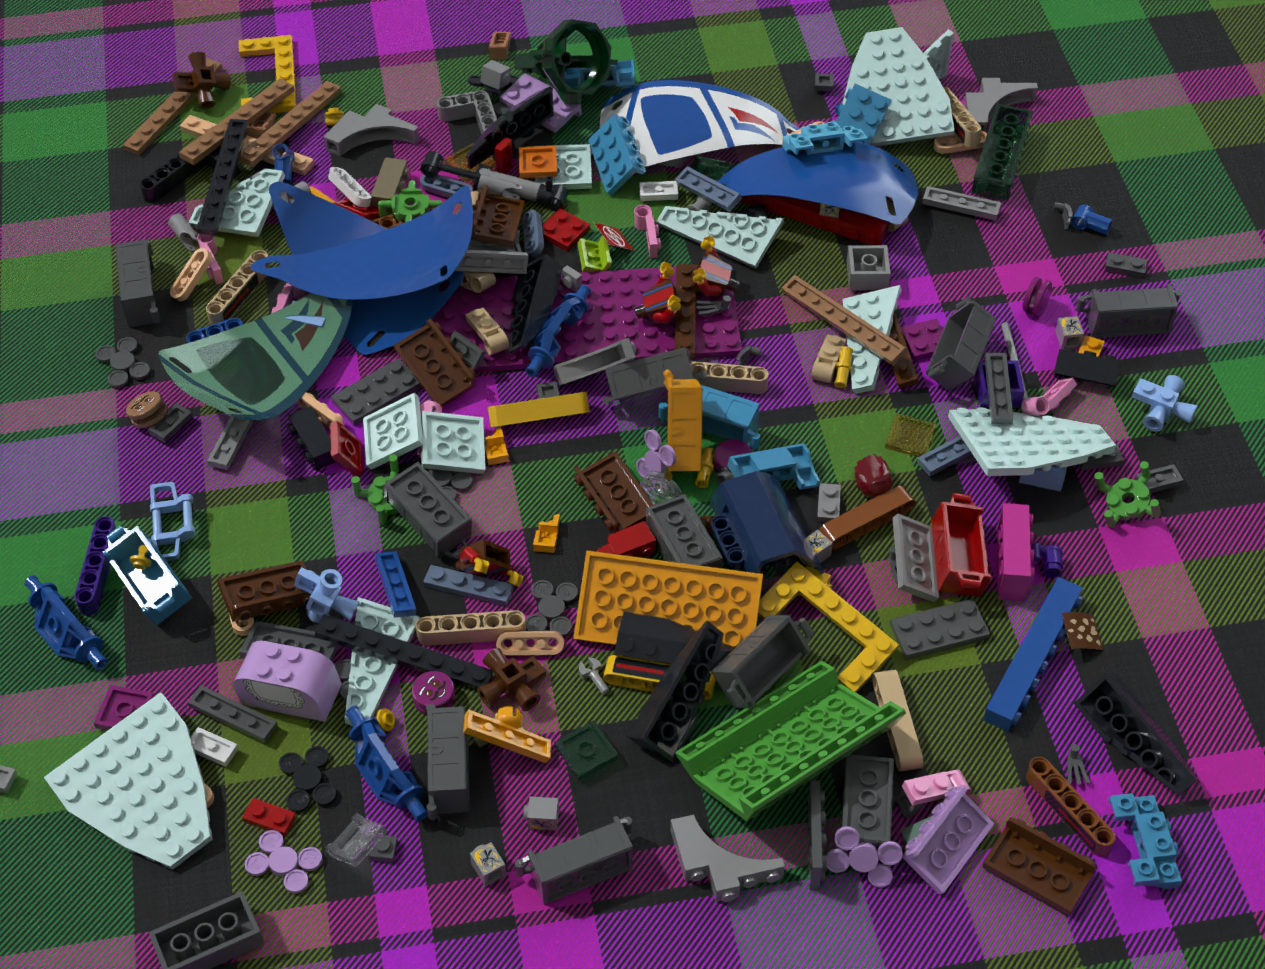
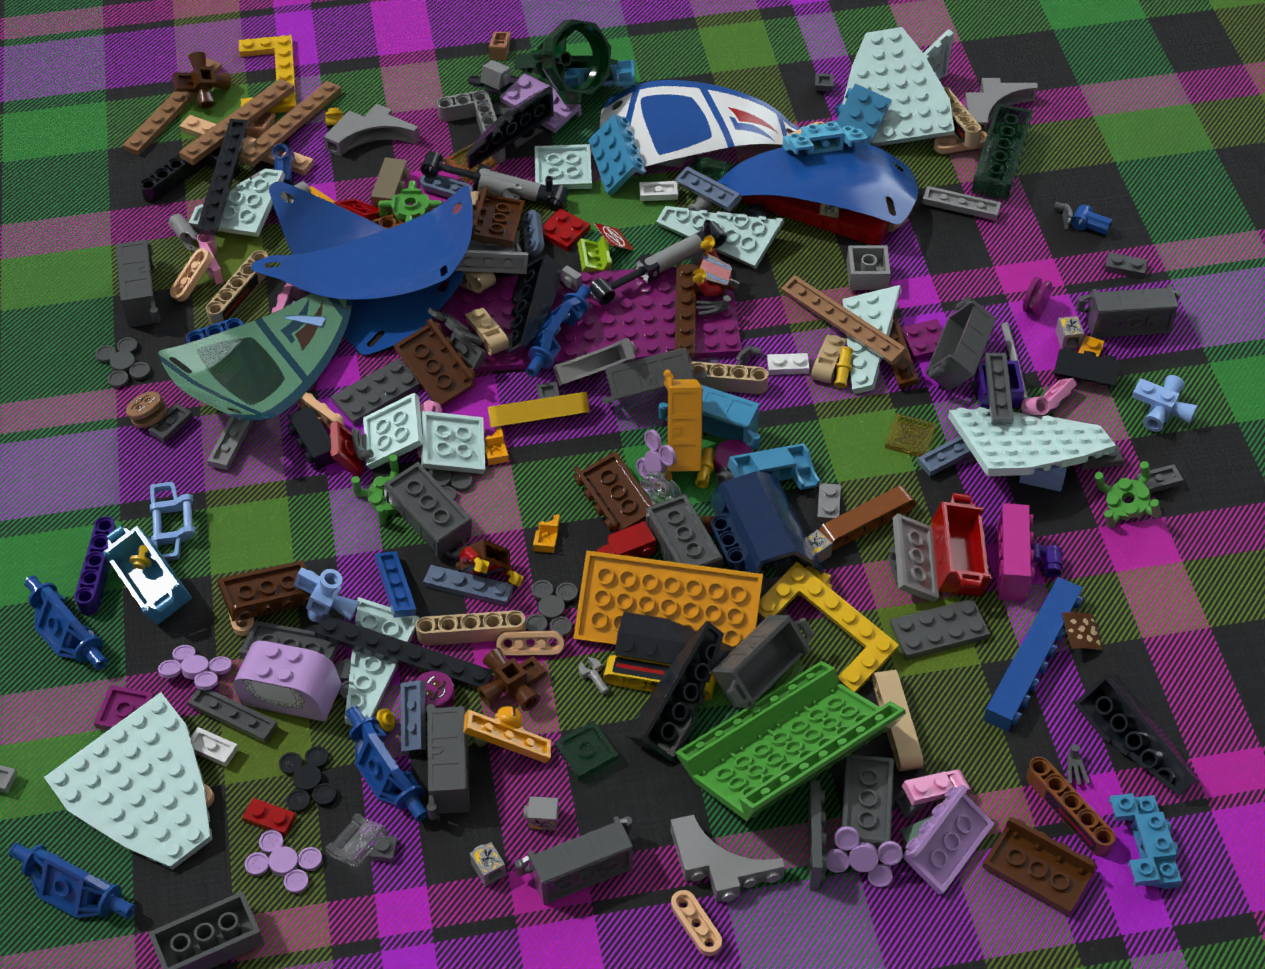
(68, 885): none -> blue plate
(195, 667): none -> lavender piece
(349, 187): white beam -> none
(359, 445): none -> dark grey piece
(413, 716): none -> sand blue plate
(456, 326): none -> dark grey piece
(504, 156): red plate -> none
(537, 161): orange plate -> none
(644, 221): bright pink plate -> none
(650, 266): none -> black piece
(662, 300): torso -> none
(695, 914): none -> light nougat plate
(788, 364): none -> white plate
(873, 476): dark red hair -> none

